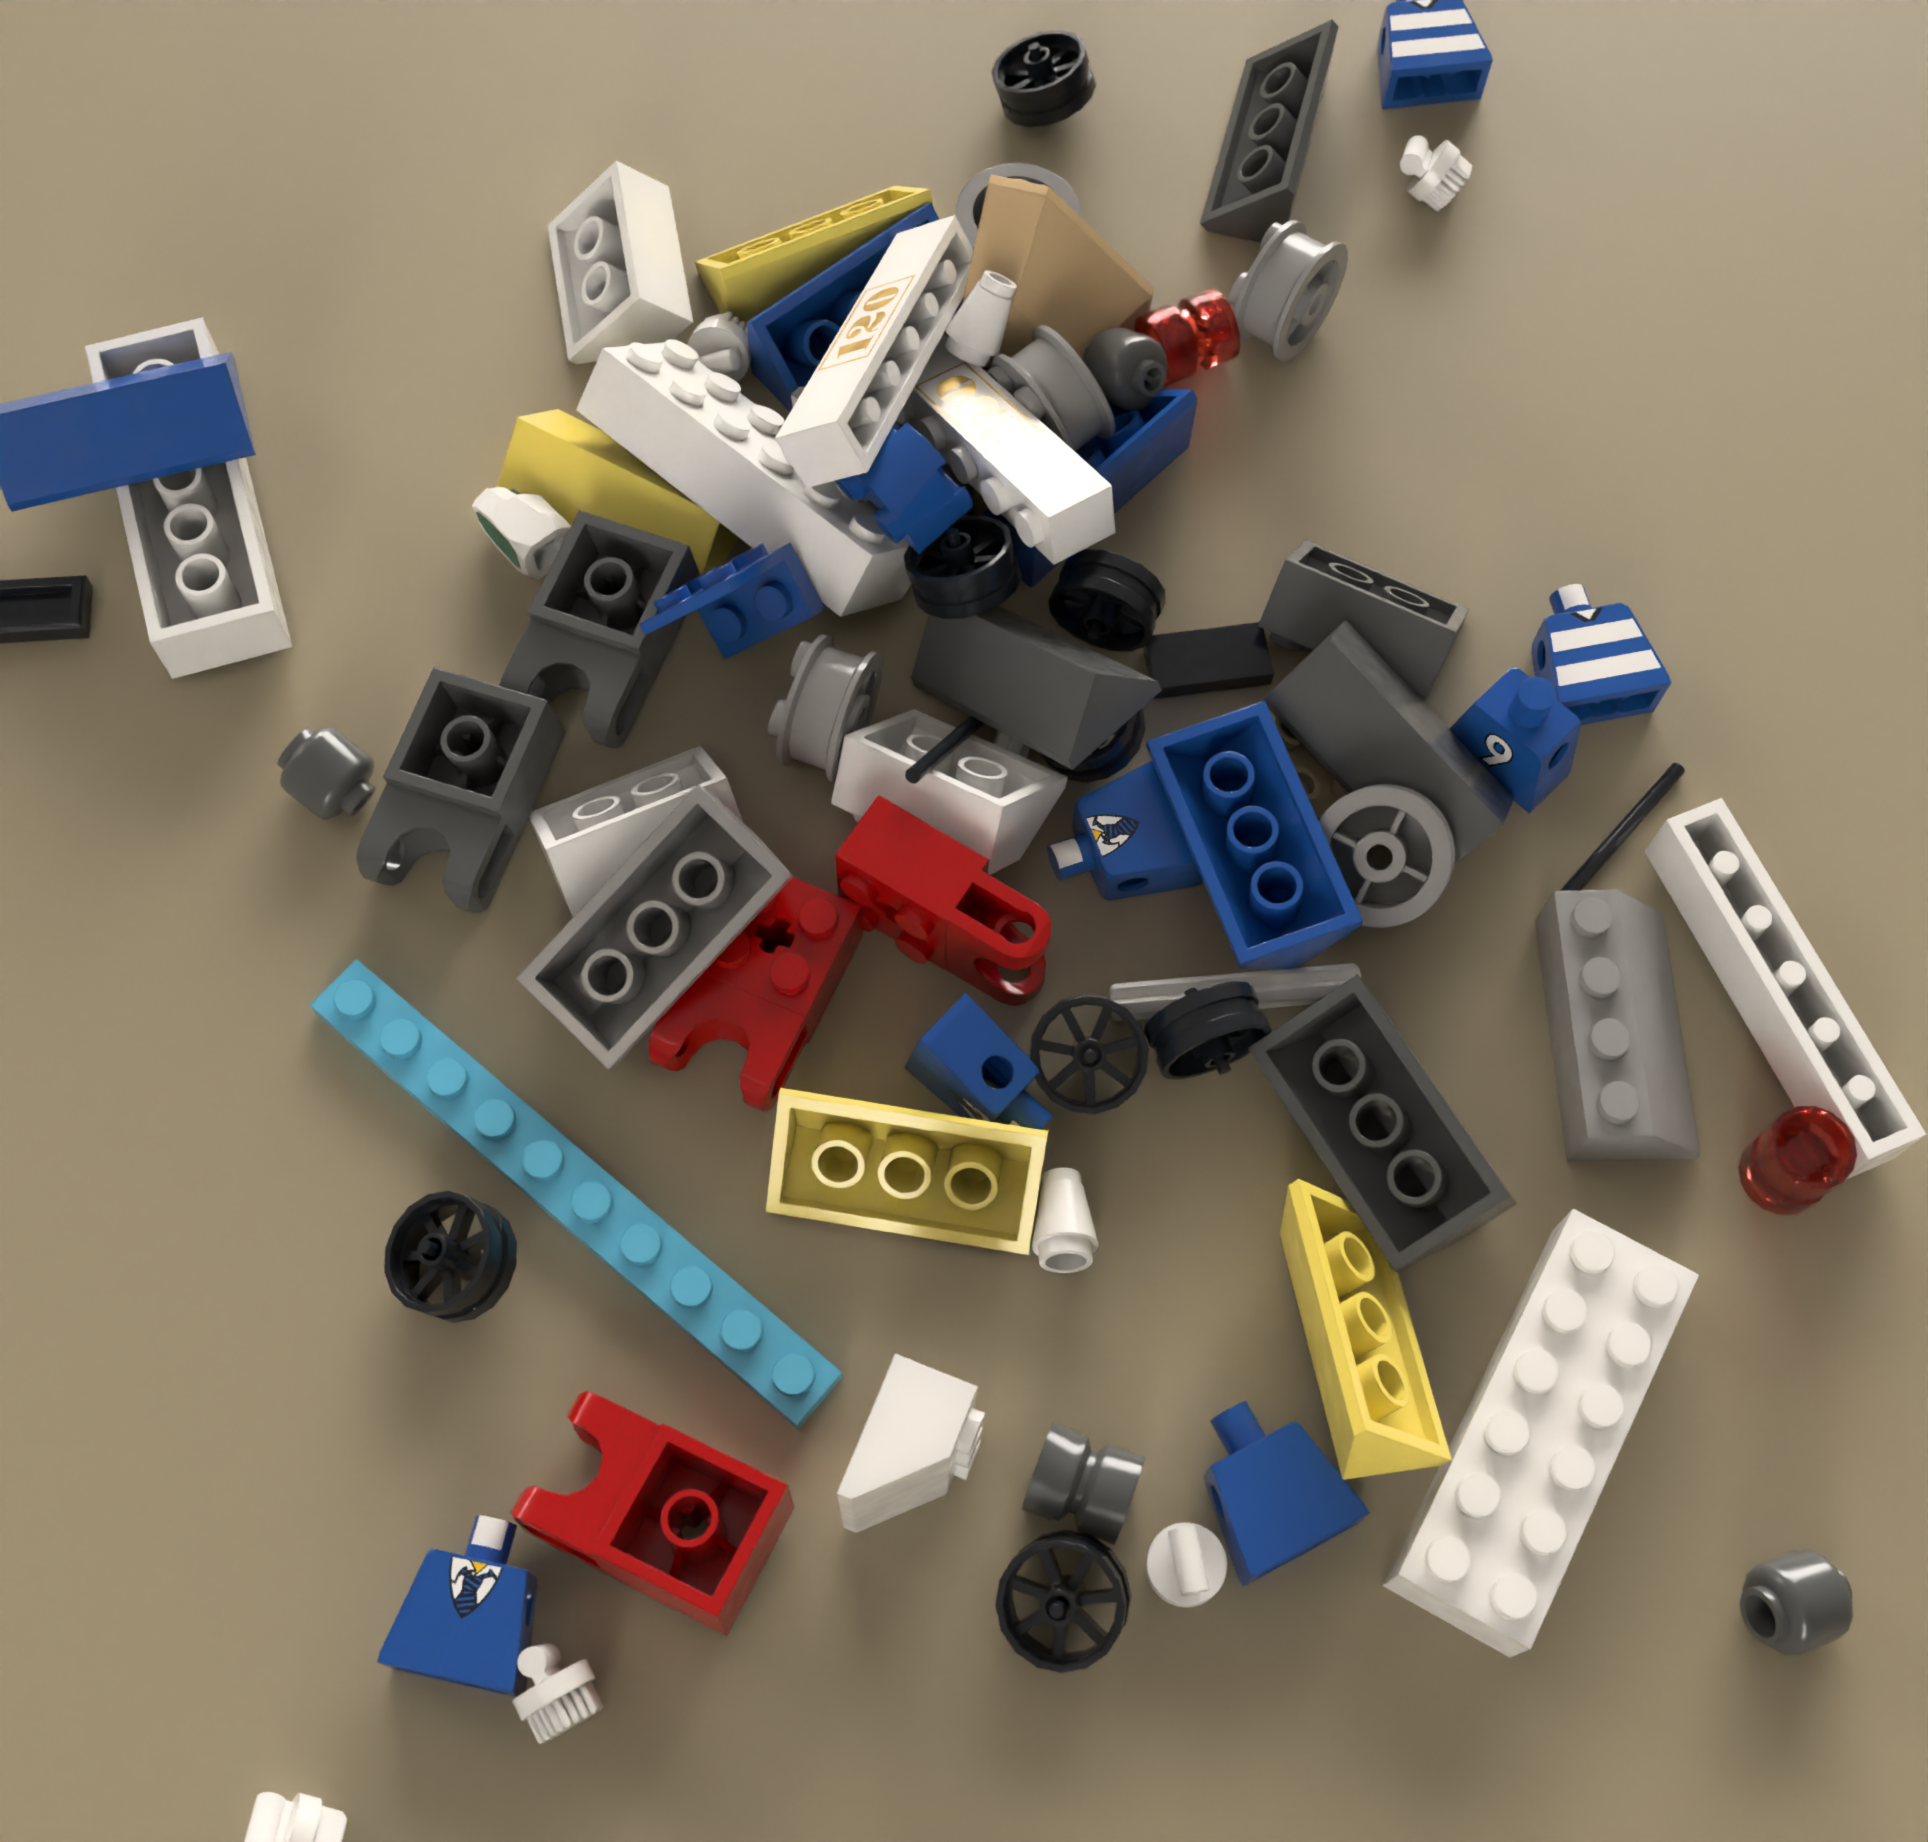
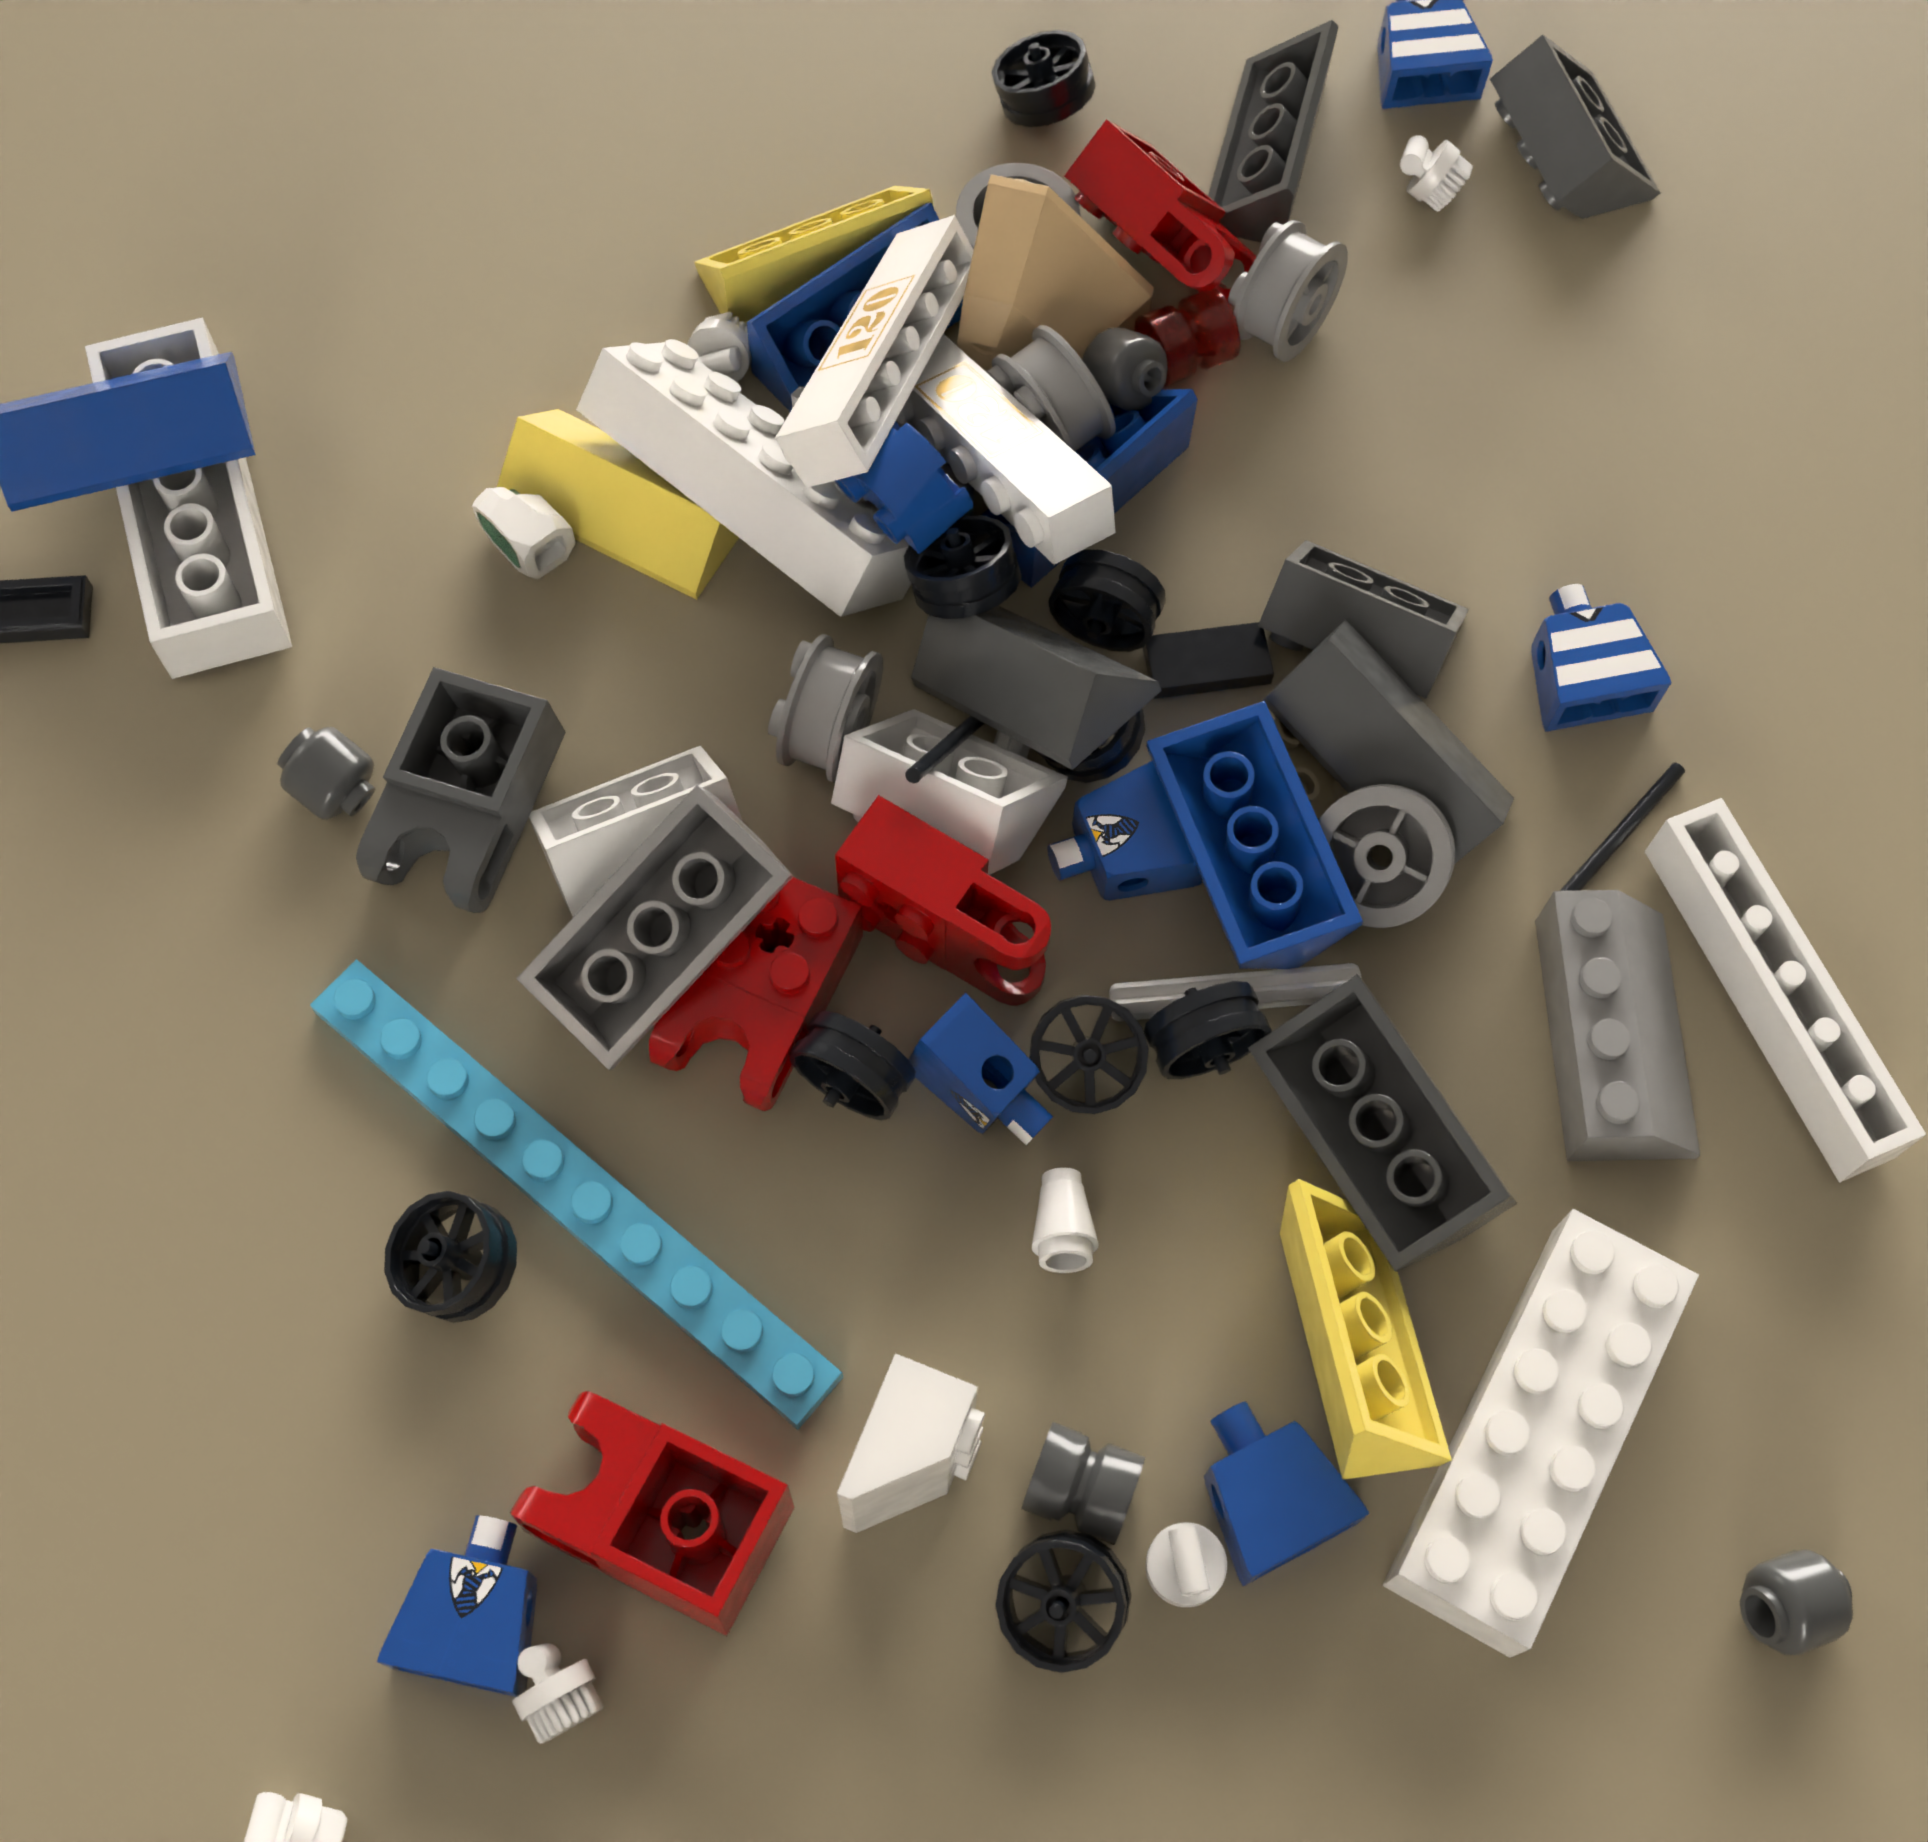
(589, 618): dark grey brick -> none
(619, 265): white slope -> none
(744, 599): blue bracket -> none
(852, 1065): none -> black wheel
(905, 1171): light yellow slope -> none
(981, 321): white cone -> none
(1156, 209): none -> red brick
(1521, 736): blue torso -> none
(1570, 132): none -> dark grey slope
(1797, 1160): clear red wheel -> none

